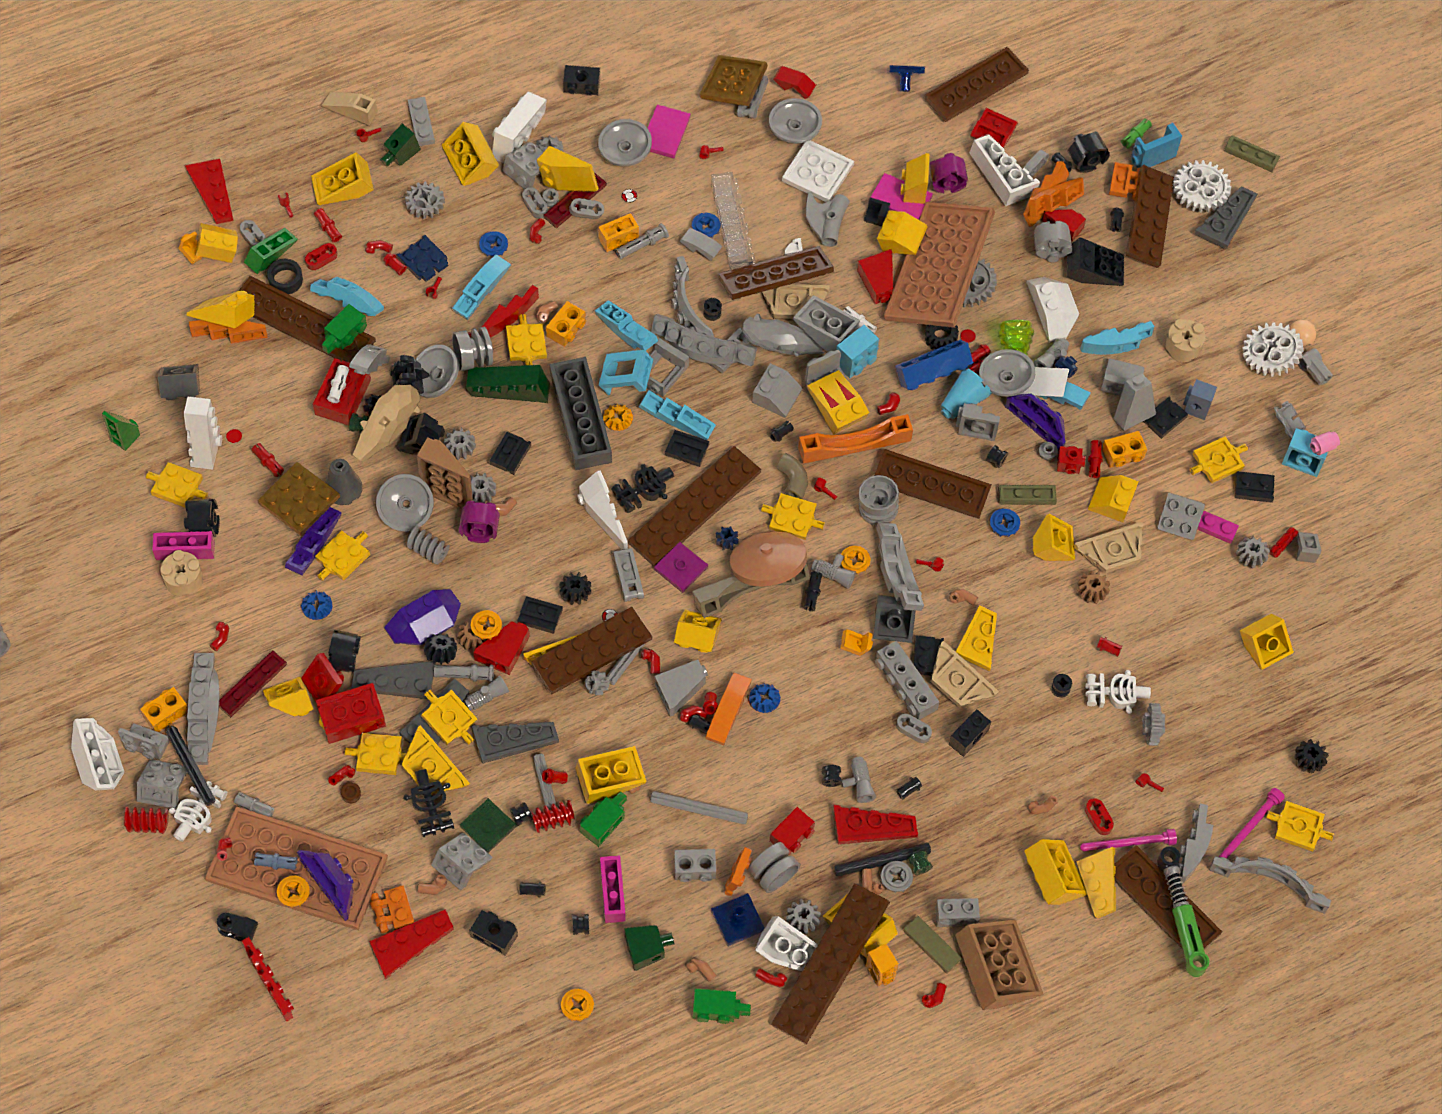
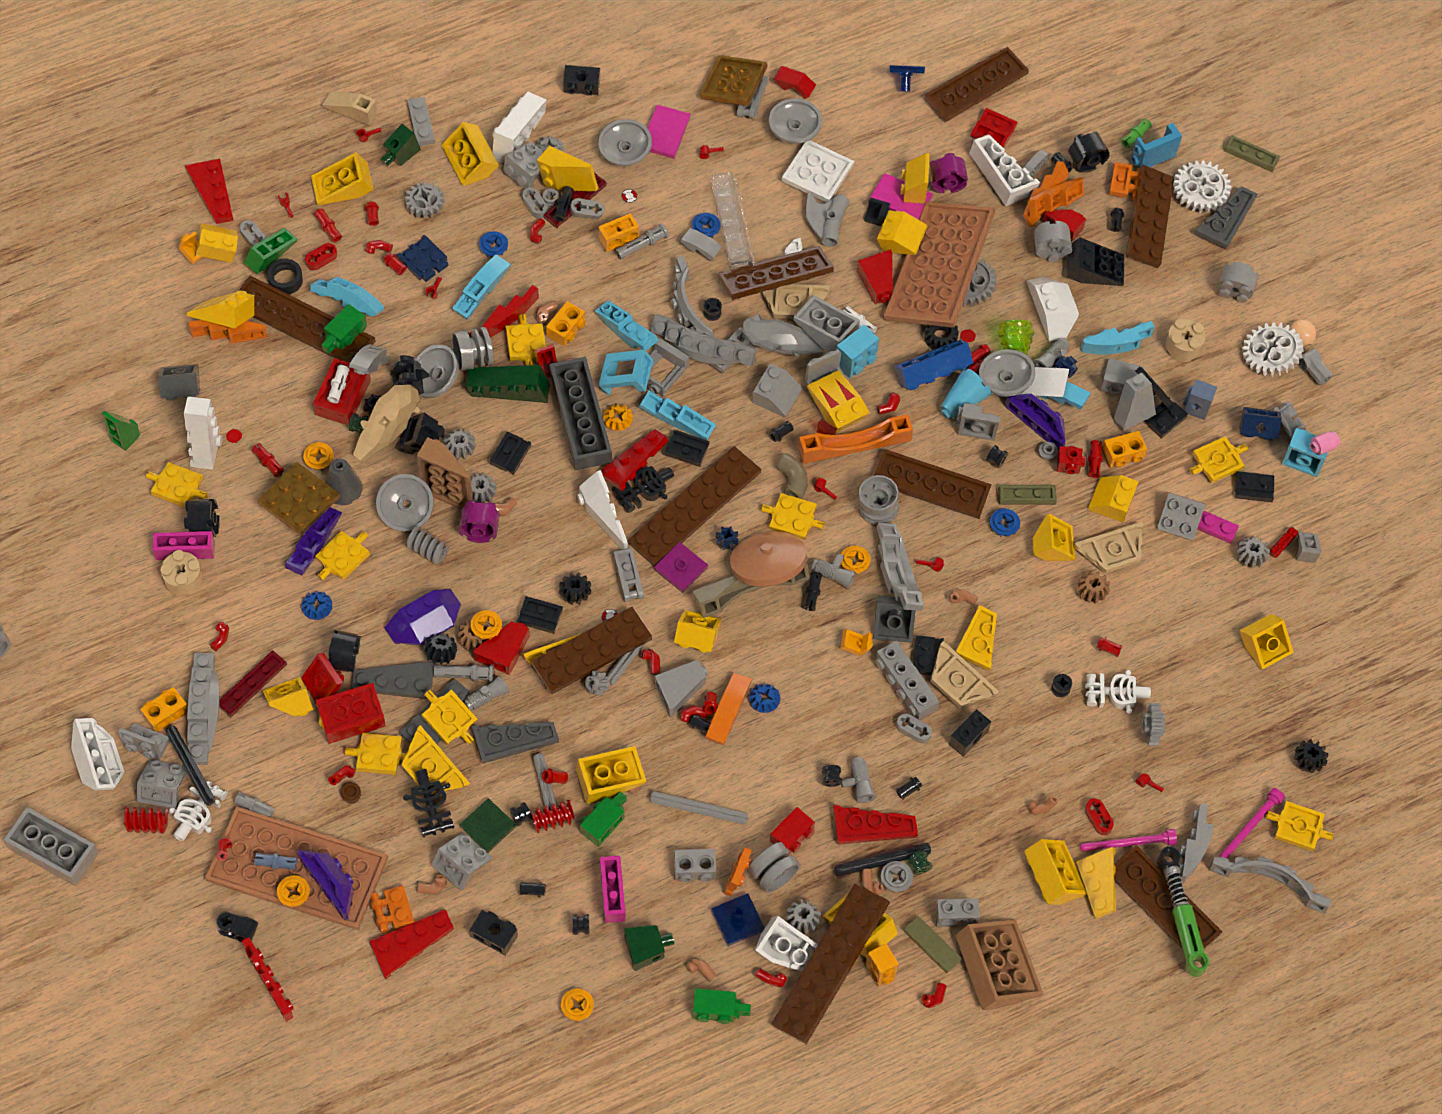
(51, 846): none -> light grey brick
(312, 452): none -> light orange gear
(372, 213): none -> red pin
(545, 357): none -> red slope
(563, 203): none -> black pin
(636, 457): none -> red wing
(825, 428): none -> clear red tile
(1156, 389): none -> black plate
(1238, 281): none -> light grey brick
(1253, 417): none -> dark blue brick

